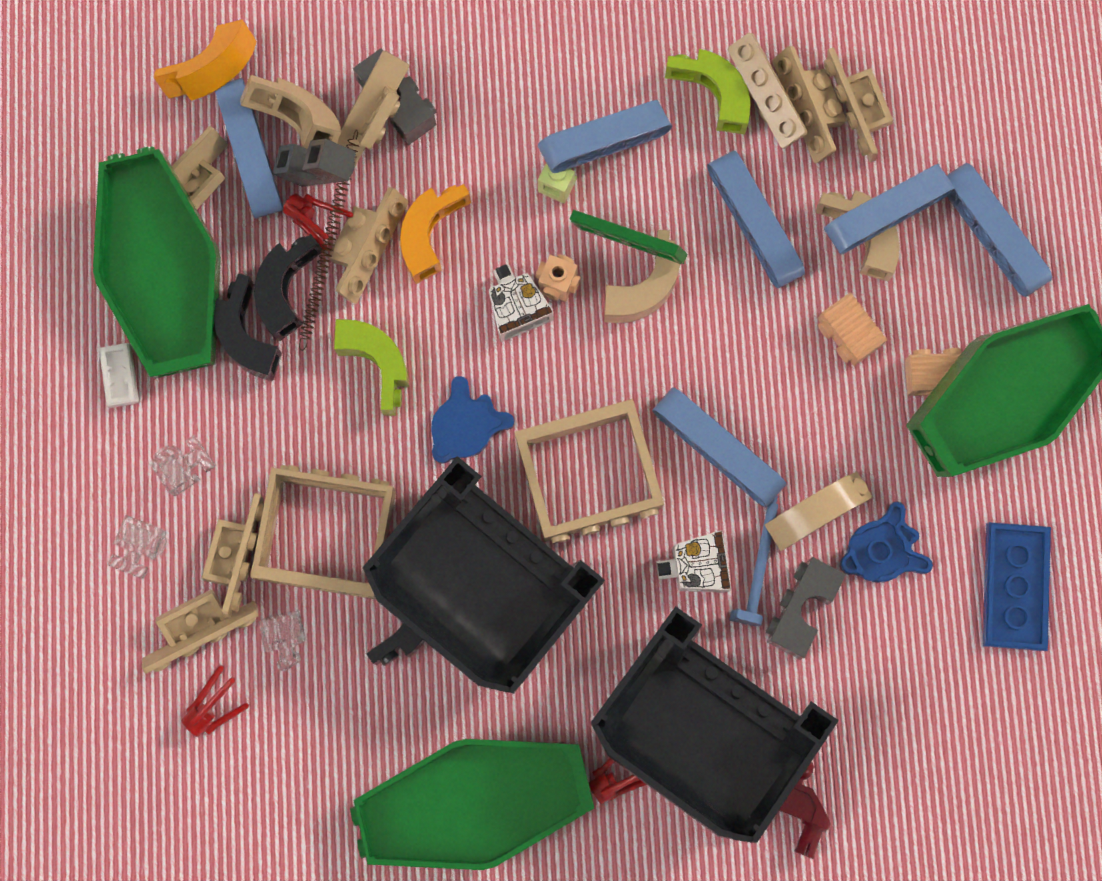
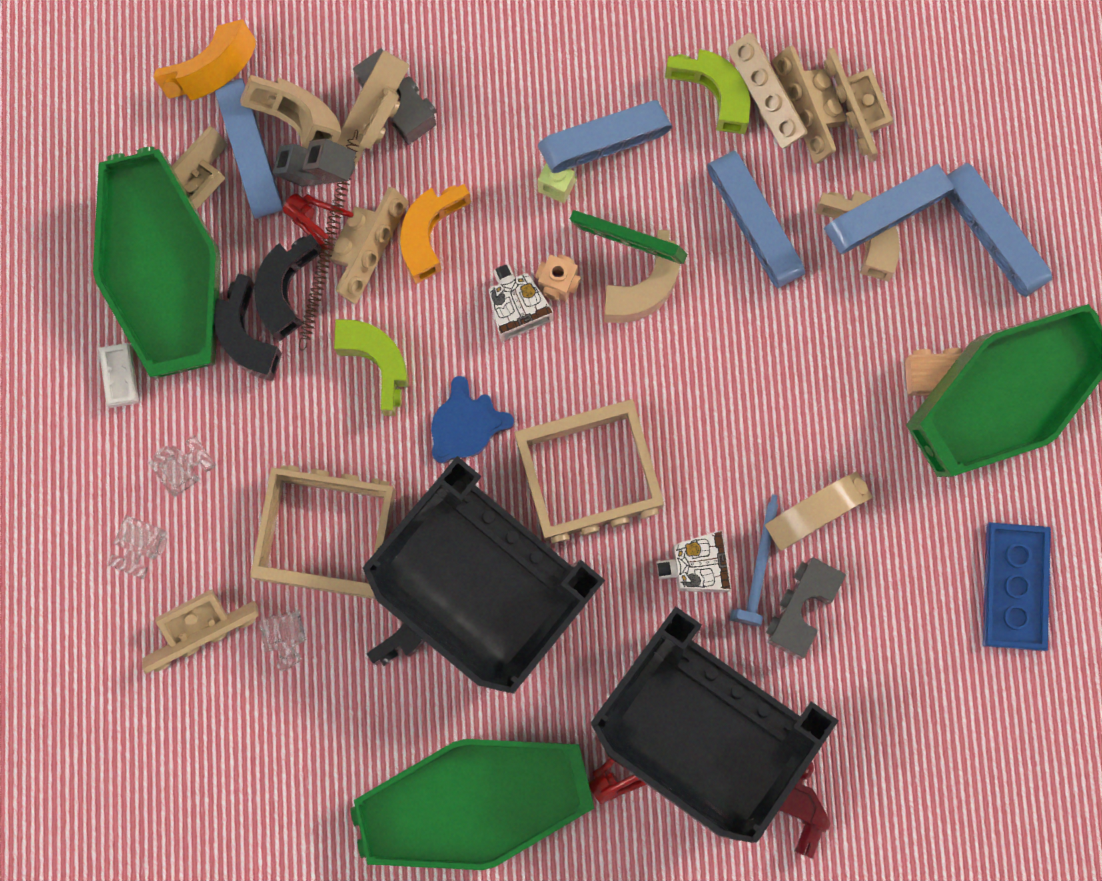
(200, 716): red plant -> none
(229, 555): tan bracket -> none
(719, 447): medium blue beam -> none
(851, 330): light nougat brick -> none
(884, 550): blue tile -> none

